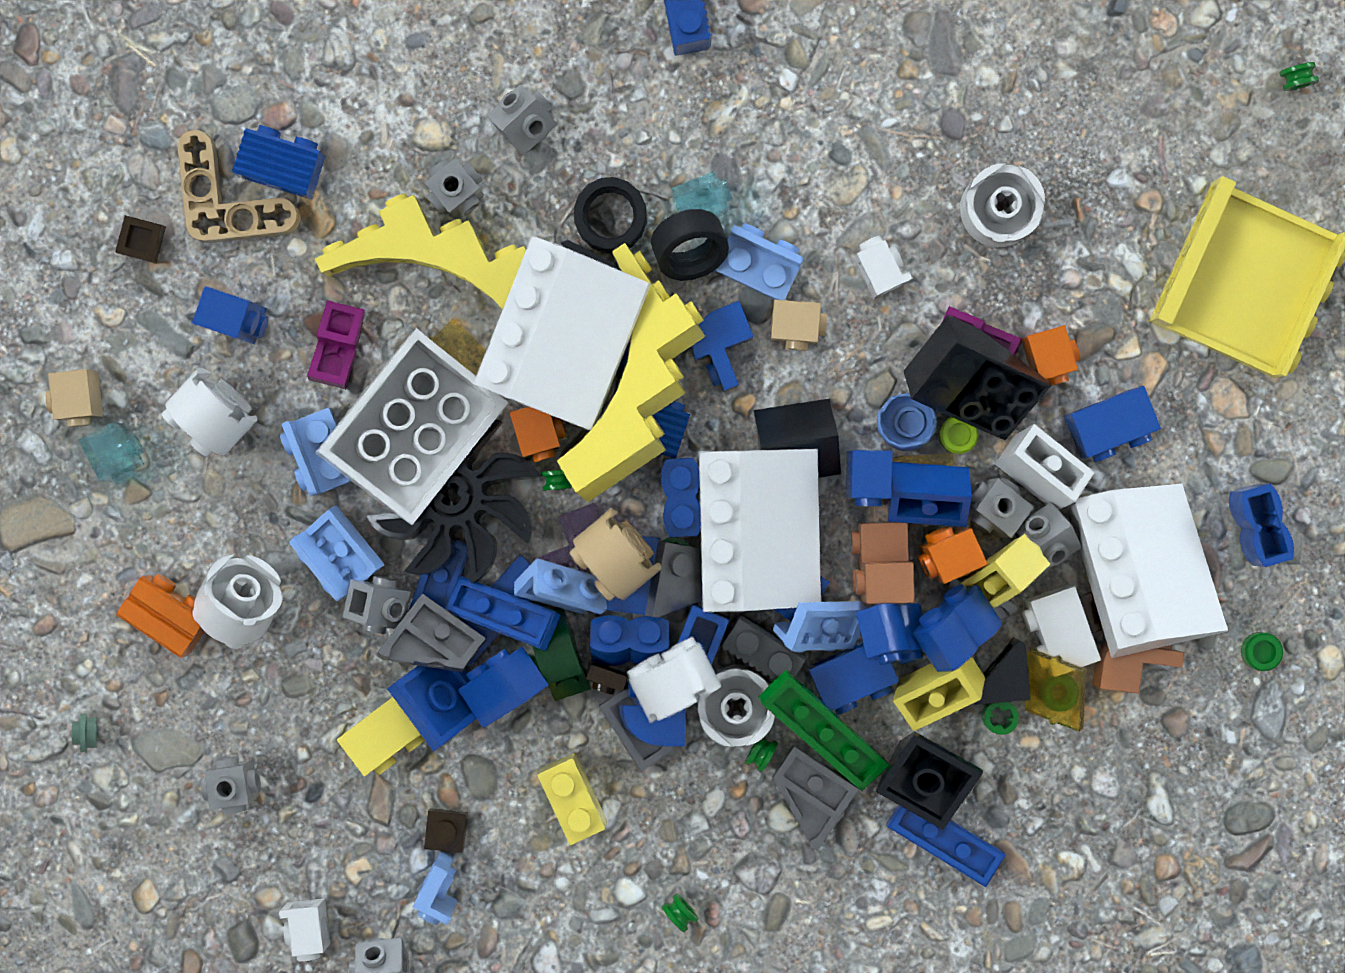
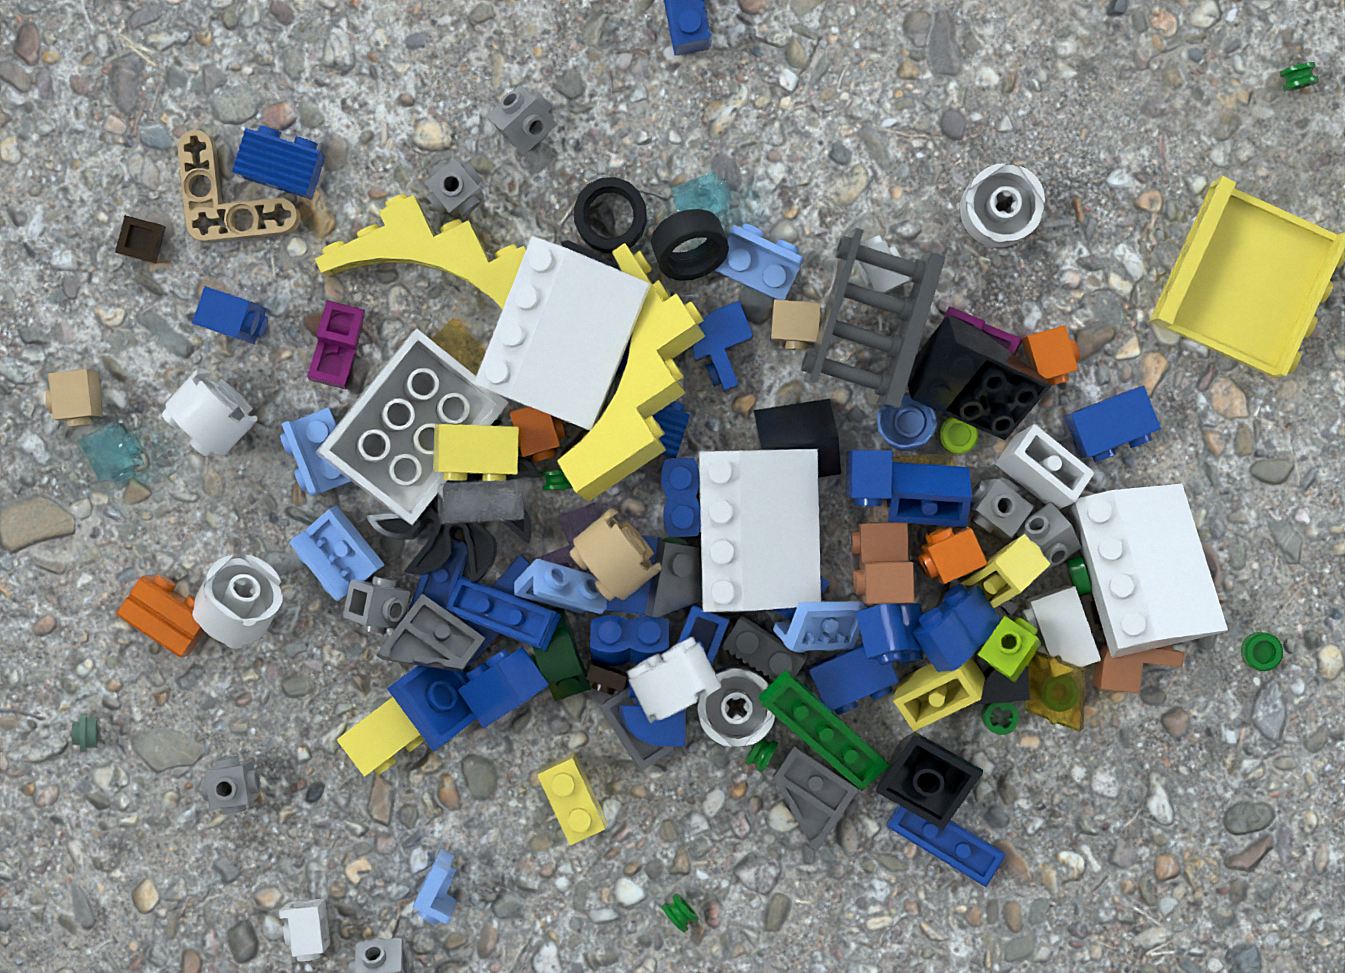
(446, 830): dark brown plate -> none
(475, 450): none -> light yellow brick
(480, 502): none -> clear brick
(911, 310): none -> dark grey fence
(1011, 647): none -> lime brick
(1078, 575): none -> green tile
(1262, 534): blue brick -> none

